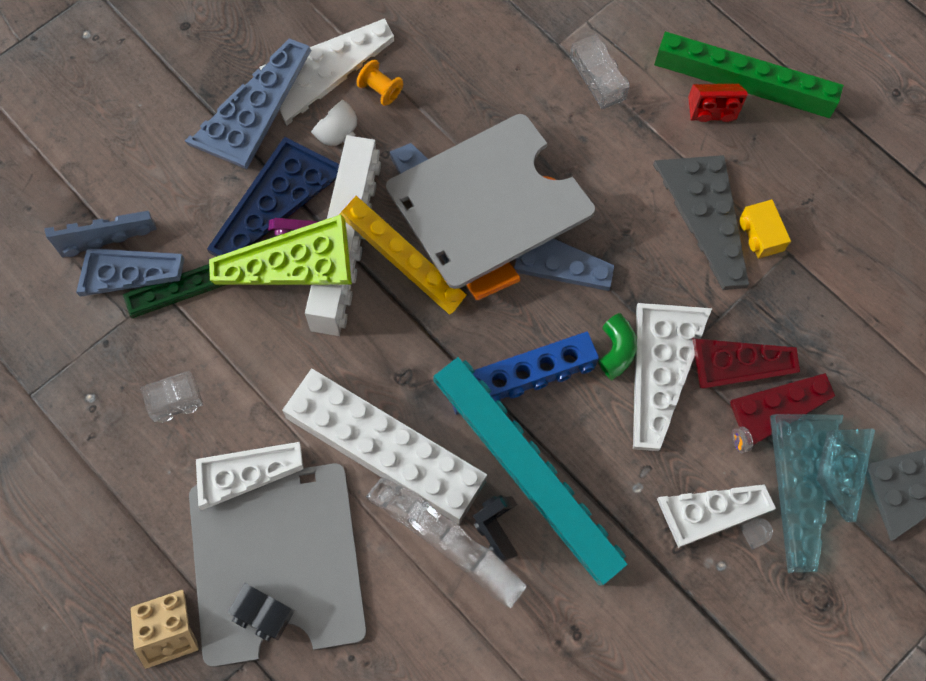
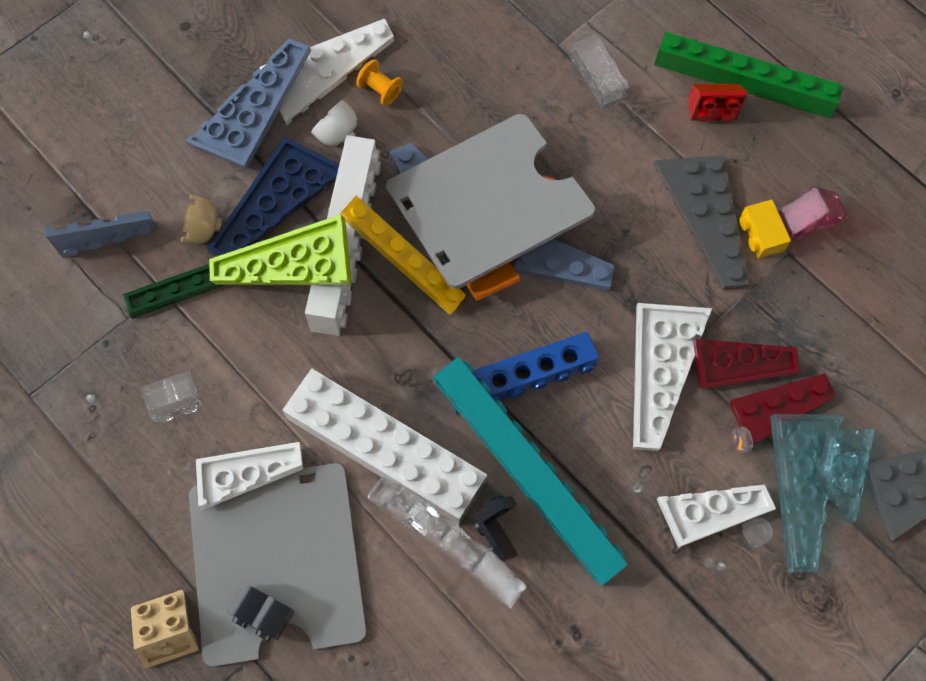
(120, 270): sand blue wing -> none
(200, 220): none -> tan cylinder
(284, 226): magenta plate -> none
(623, 347): green cylinder -> none
(812, 210): none -> clear pink brick

